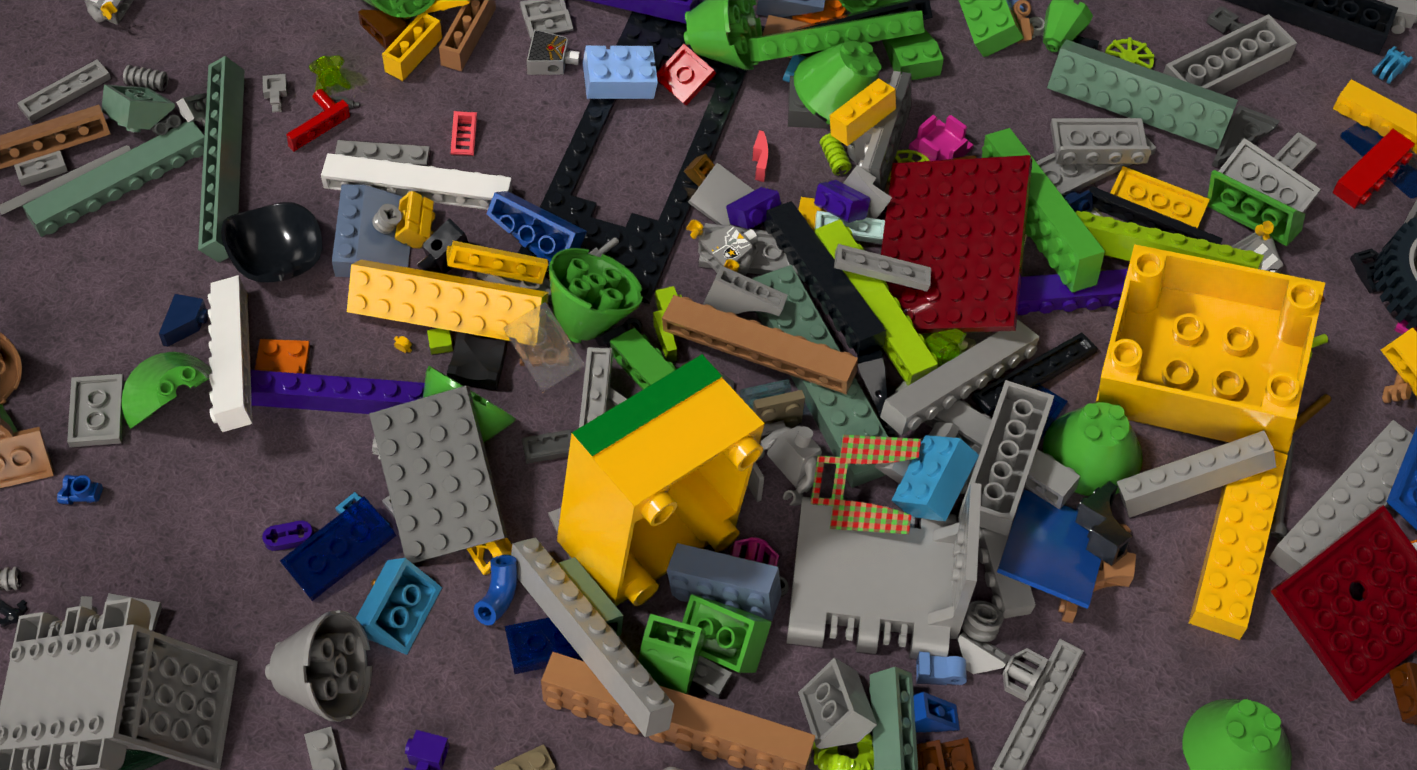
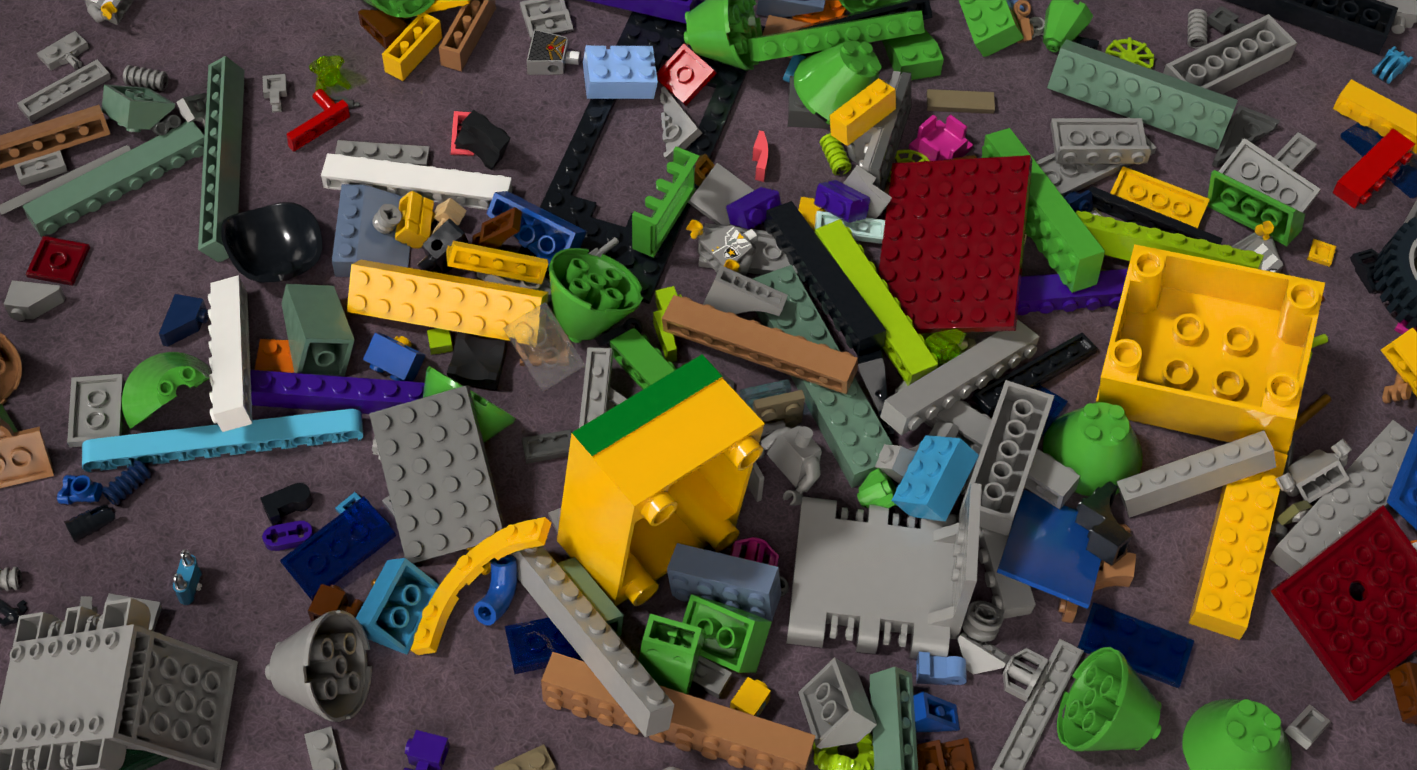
(31, 299): none -> light grey slope
(58, 260): none -> dark red tile
(64, 51): none -> light grey plate
(89, 522): none -> black hinge
(126, 482): none -> dark blue piece
(187, 578): none -> dark azure piece
(212, 442): none -> medium azure beam
(286, 501): none -> black leg
(316, 330): none -> sand green slope
(332, 599): none -> reddish brown brick
(393, 357): none -> blue brick
(447, 210): none -> tan piece
(468, 567): none -> yellow plate
(483, 139): none -> black brick
(498, 229): none -> reddish brown slope
(651, 232): none -> bright green window
(677, 125): none -> light grey wing
(751, 697): none -> yellow brick
(861, 515): piece -> none
(877, 490): none -> bright green brick
(882, 267): light grey plate -> none
(960, 101): none -> dark tan tile
(1107, 706): none -> bright green cone
(1145, 646): none -> clear blue plate
(1197, 28): none -> light grey piece
(1294, 512): none -> olive tile
(1307, 726): none -> light grey tile
(1316, 473): none -> light grey torso
(1321, 252): none -> yellow tile

